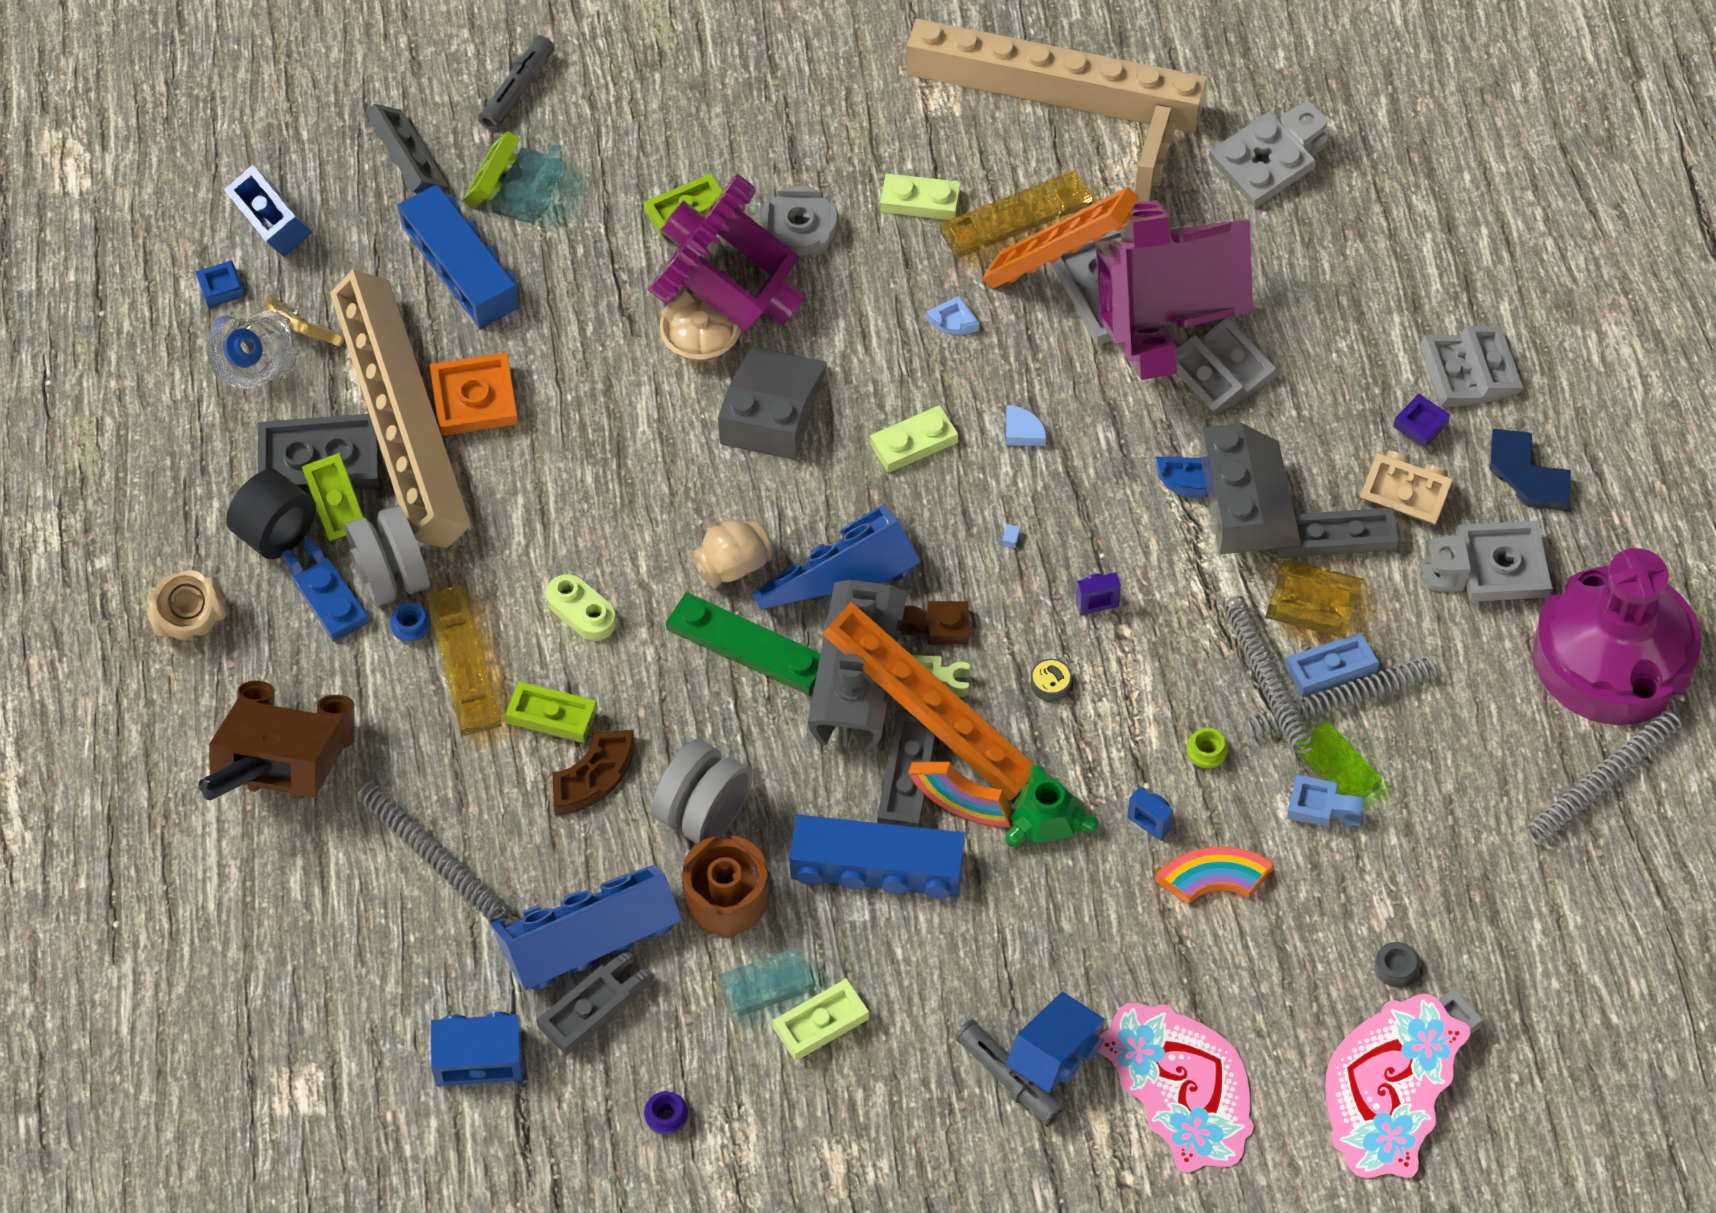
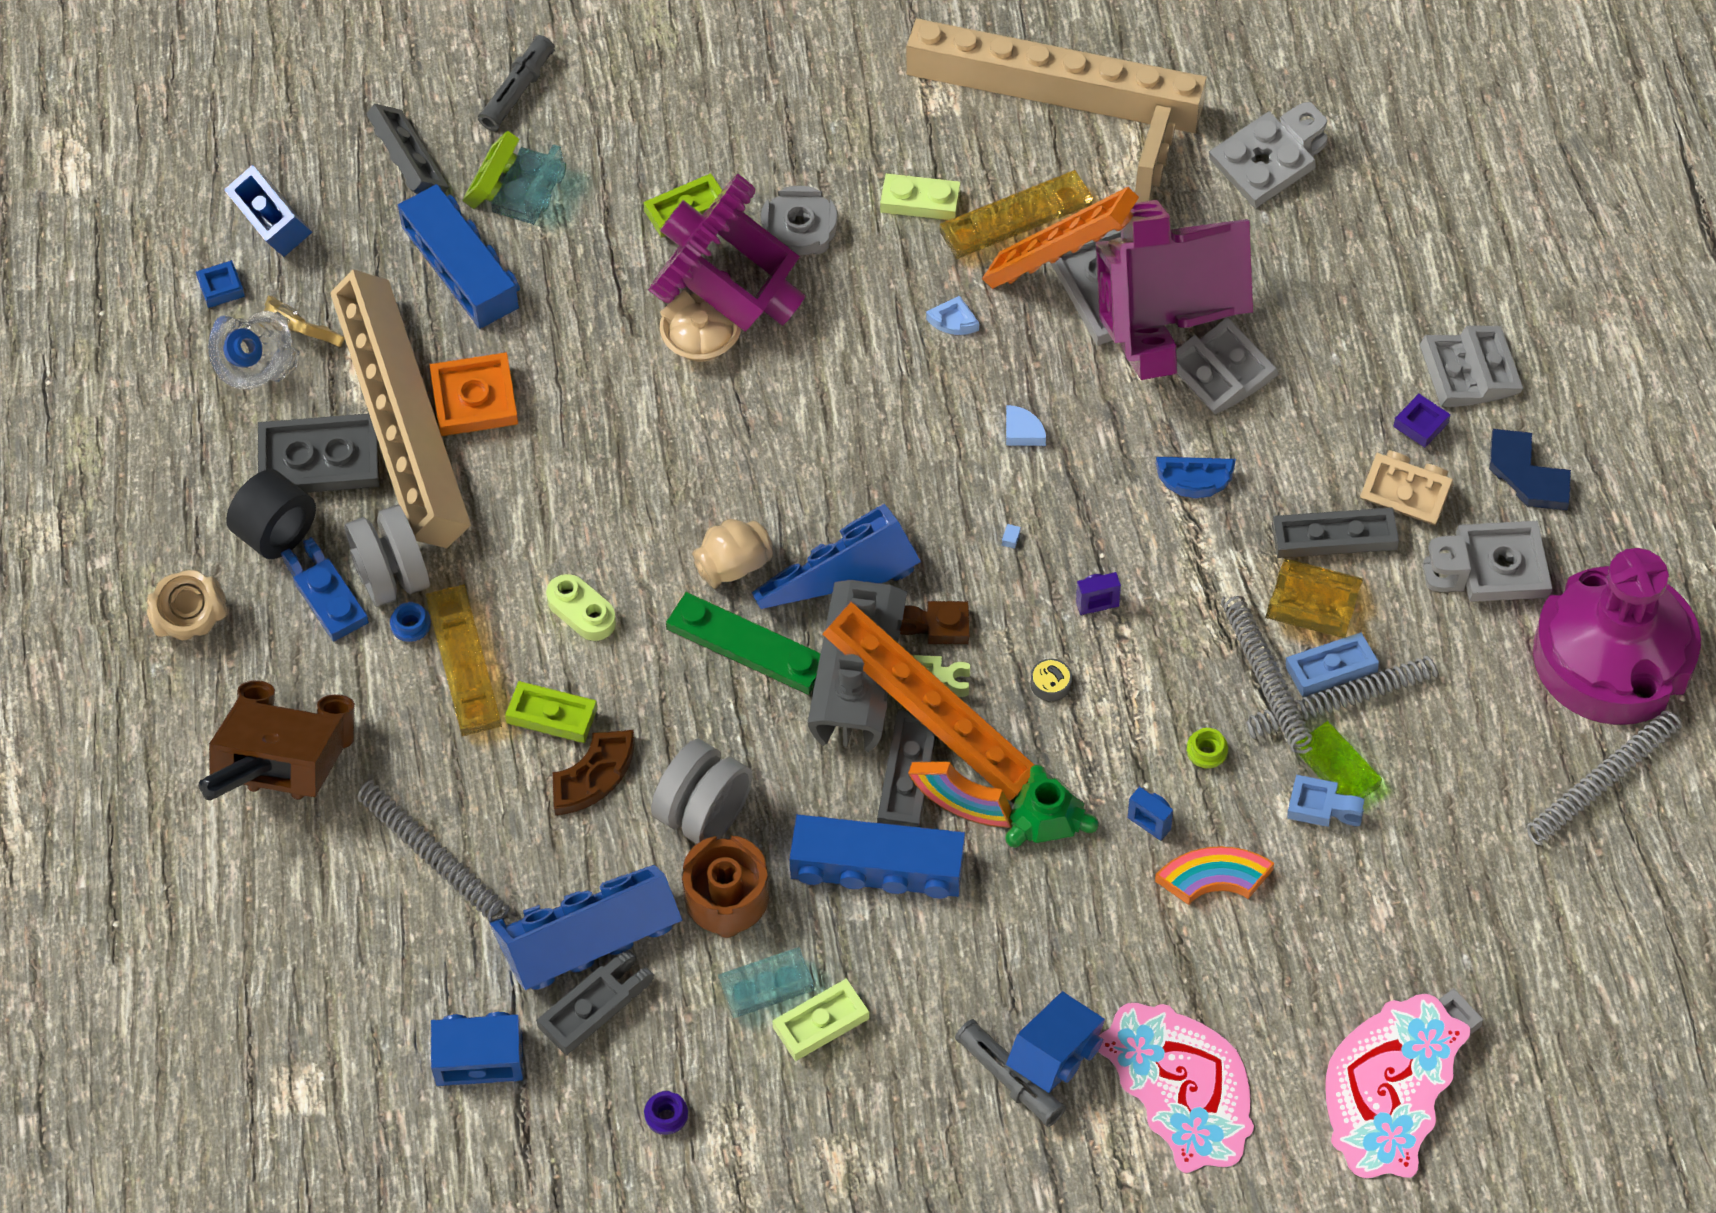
(333, 494): lime plate -> none
(770, 402): dark grey slope -> none
(913, 439): yellowish green plate -> none
(1247, 489): dark grey slope -> none
(1396, 964): dark grey tile -> none

